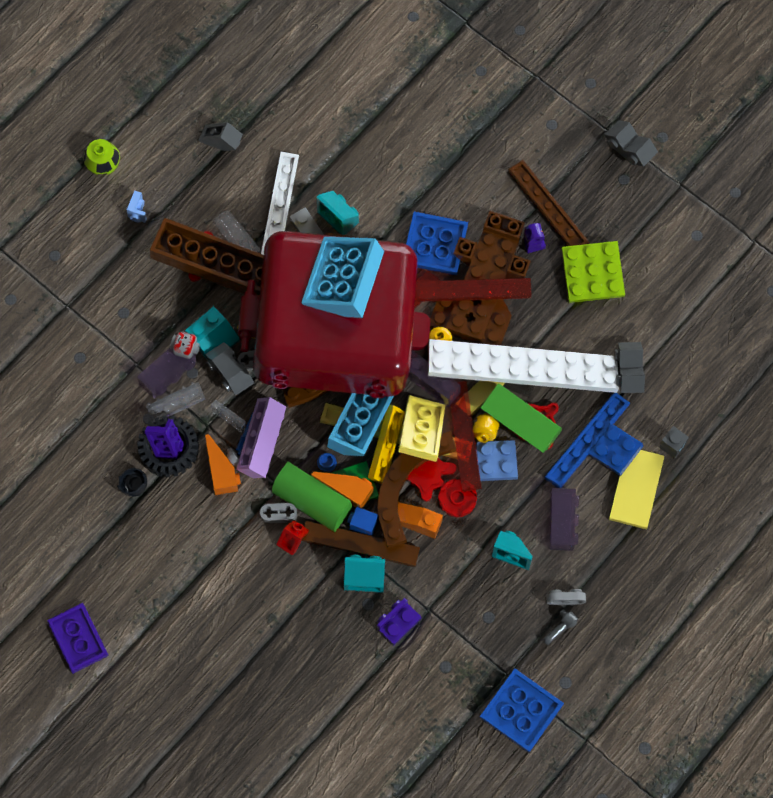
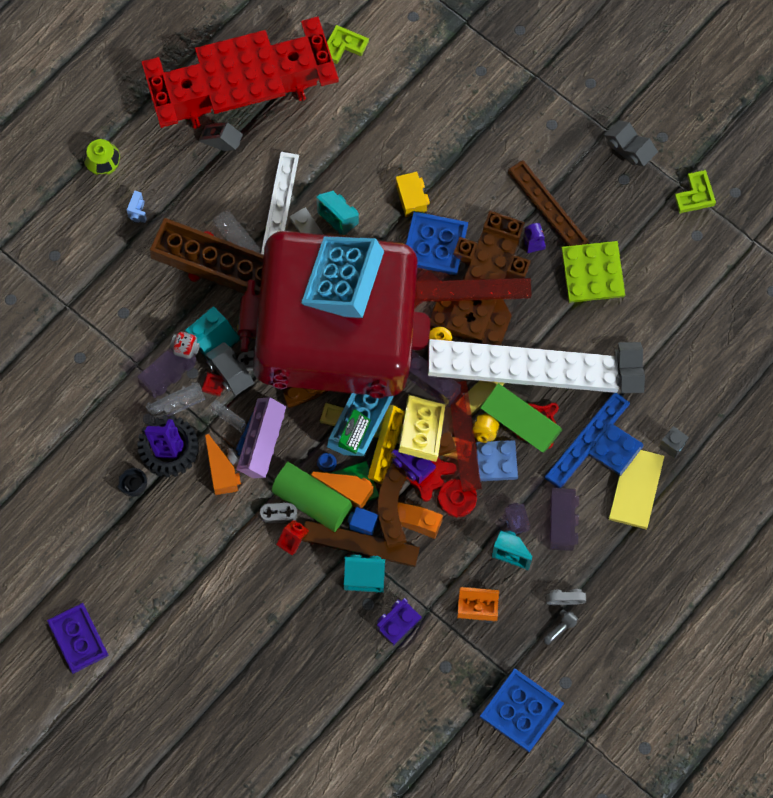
(213, 384): none -> red tile
(240, 74): none -> red piece
(344, 39): none -> lime plate
(354, 432): none -> slope
(411, 193): none -> yellow brick
(415, 467): none -> dark purple bracket
(478, 604): none -> orange bracket
(516, 518): none -> clear purple brick
(699, 197): none -> lime plate

